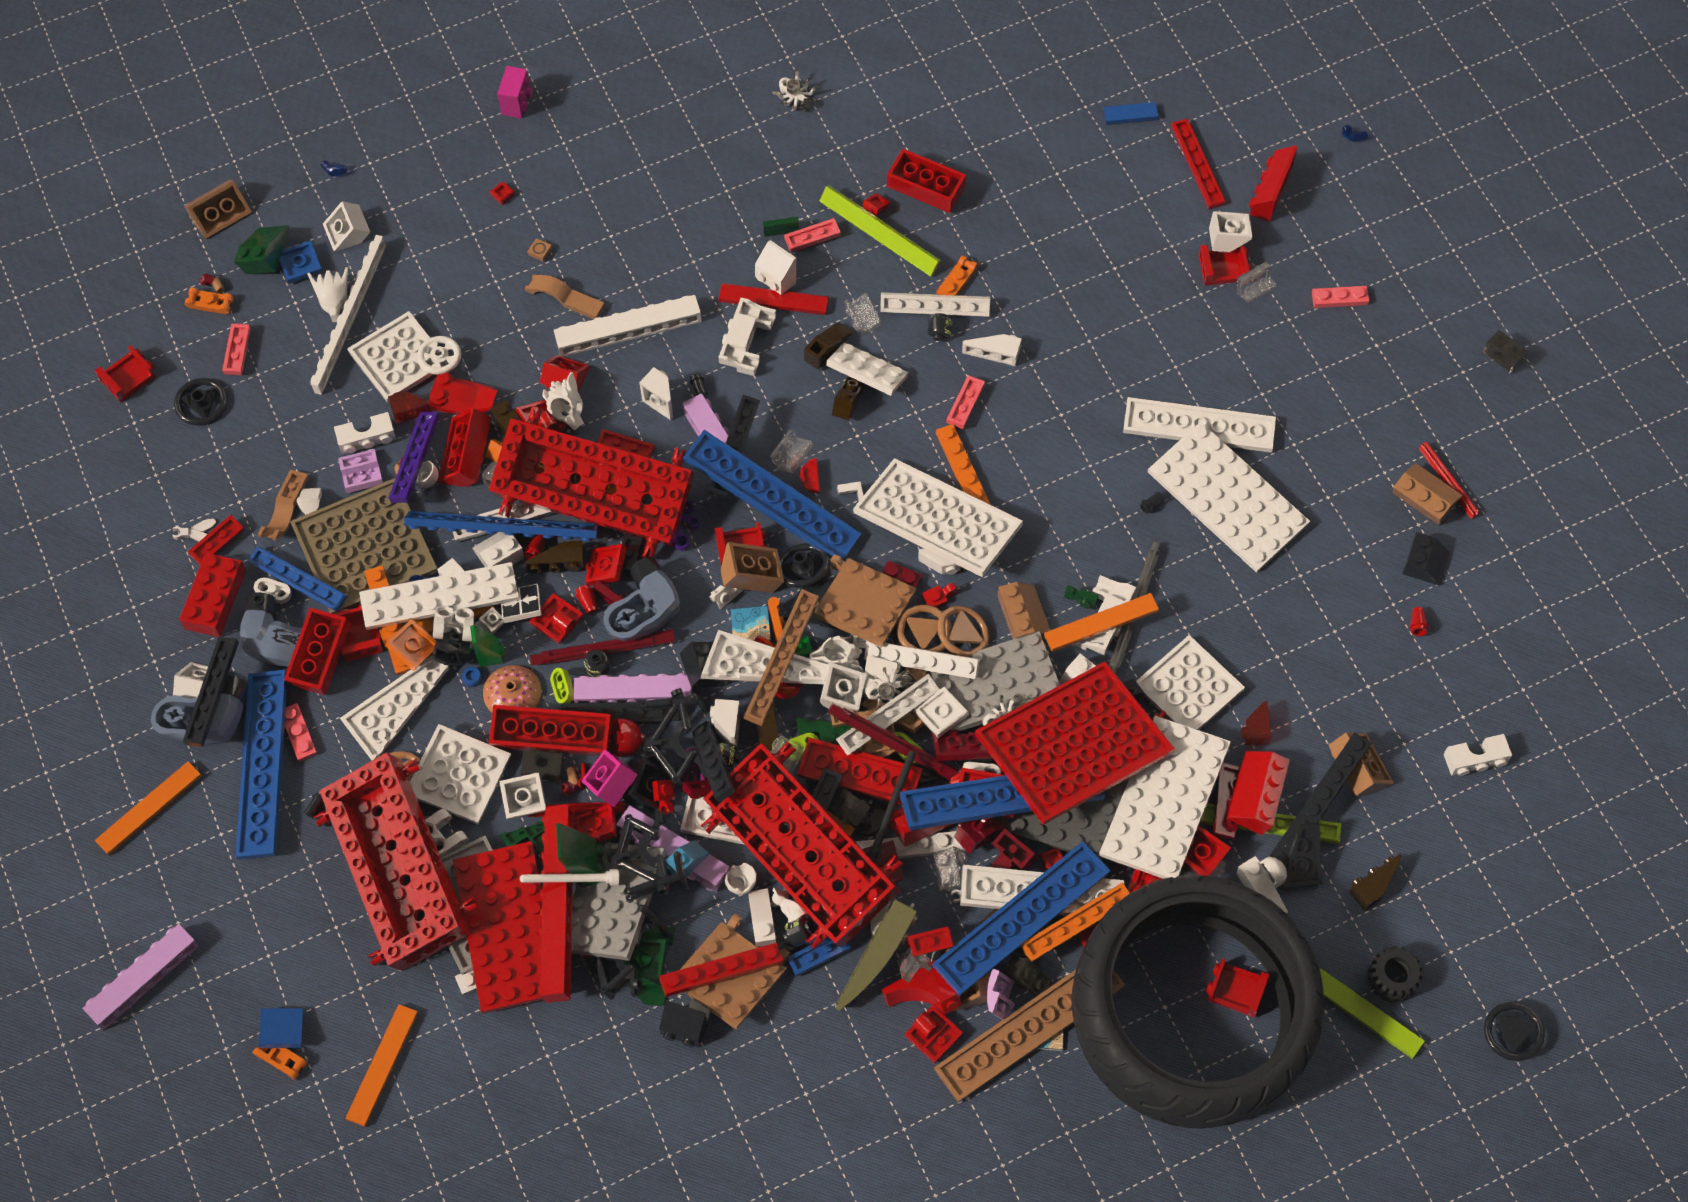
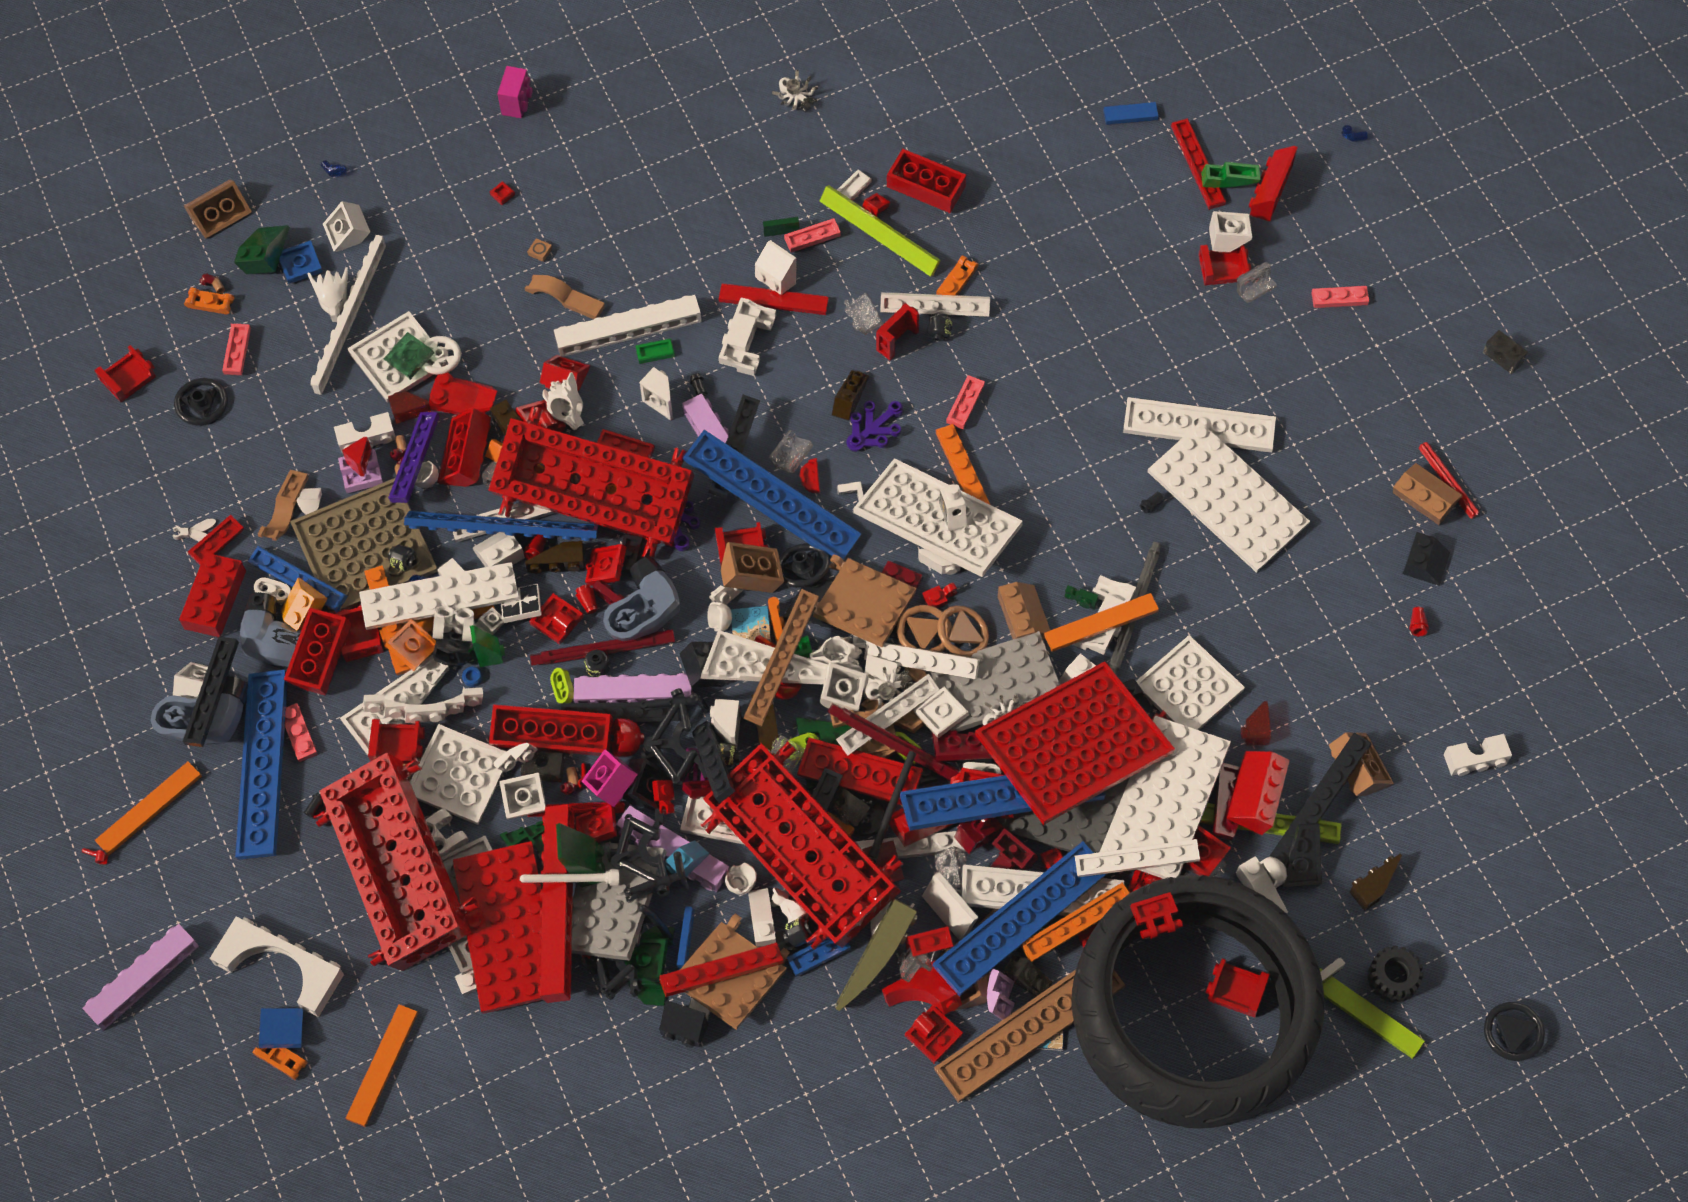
(101, 857): none -> red hand
(246, 940): none -> white arch
(298, 604): none -> light orange slope
(358, 455): none -> red slope
(396, 739): none -> red panel
(400, 450): none -> arm
(402, 557): none -> black head
(408, 355): none -> clear green tile
(423, 713): none -> white piece
(521, 753): none -> white slope
(525, 692): nougat dish -> none
(655, 351): none -> green tile
(685, 936): none -> blue tile
(719, 616): none -> white hair
(825, 345): dark brown slope -> none
(854, 185): none -> white tile
(867, 368): white plate -> none
(873, 428): none -> dark purple plant
(893, 328): none -> red panel
(949, 500): none -> white torso
(949, 906): none -> white tile
(996, 348): white slope -> none
(1137, 858): none -> white plate
(1153, 909): none -> red plate
(1230, 175): none -> green slope
(1332, 969): none -> white tile

